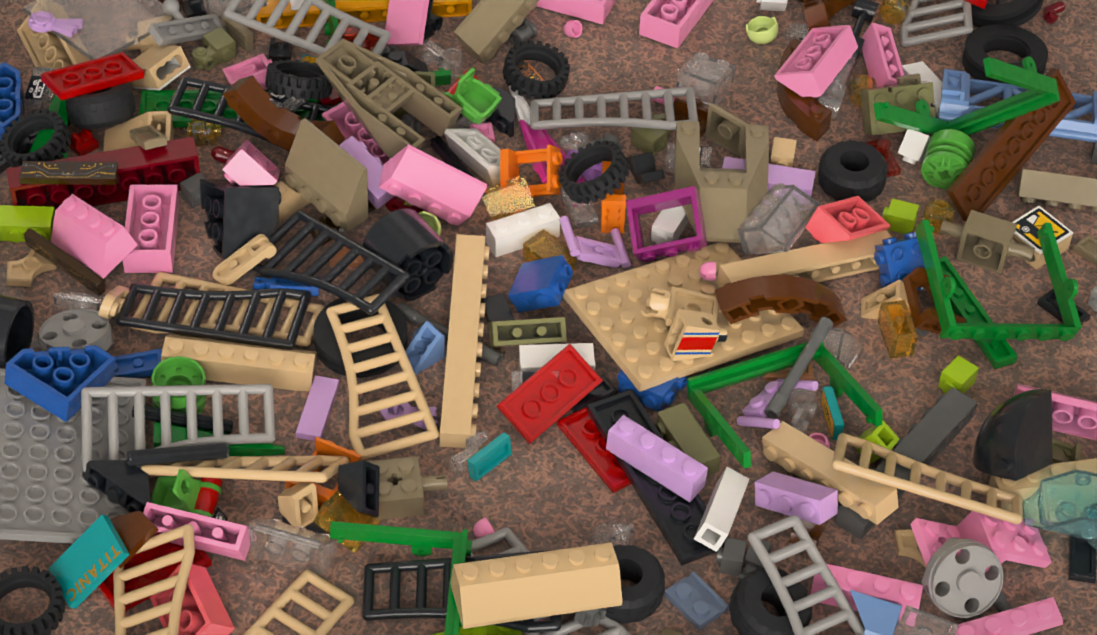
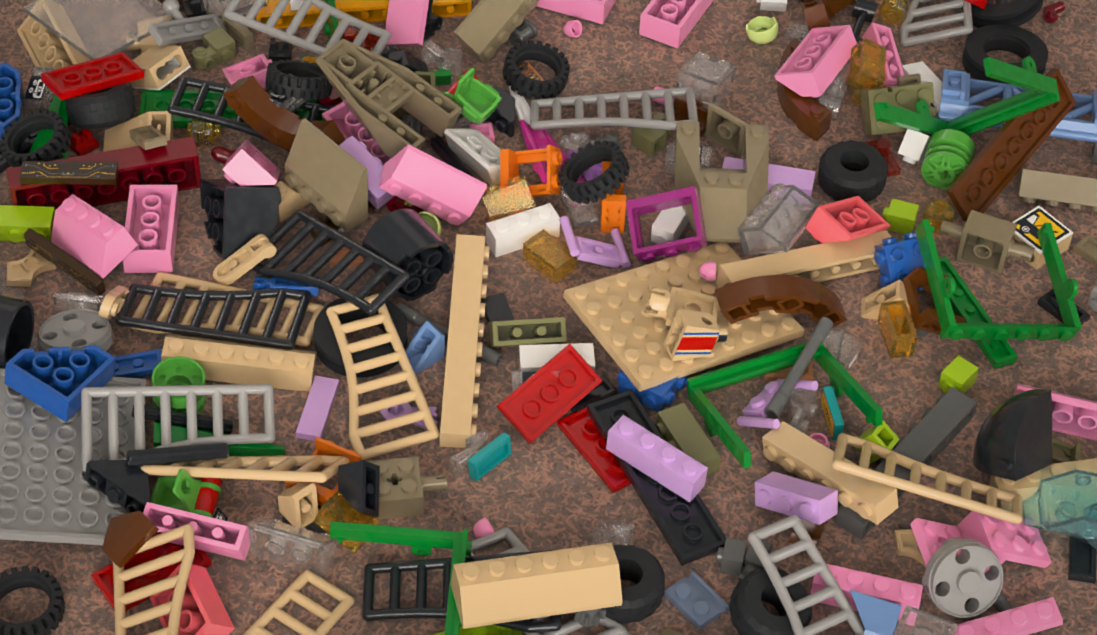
(45, 22): lavender piece -> none
(89, 561): teal tile -> none
(191, 190): dark grey plate -> none
(540, 284): blue brick -> none
(644, 168): black slope -> none
(721, 509): white brick -> none
(783, 152): tan brick -> none
(867, 64): none -> clear yellow brick

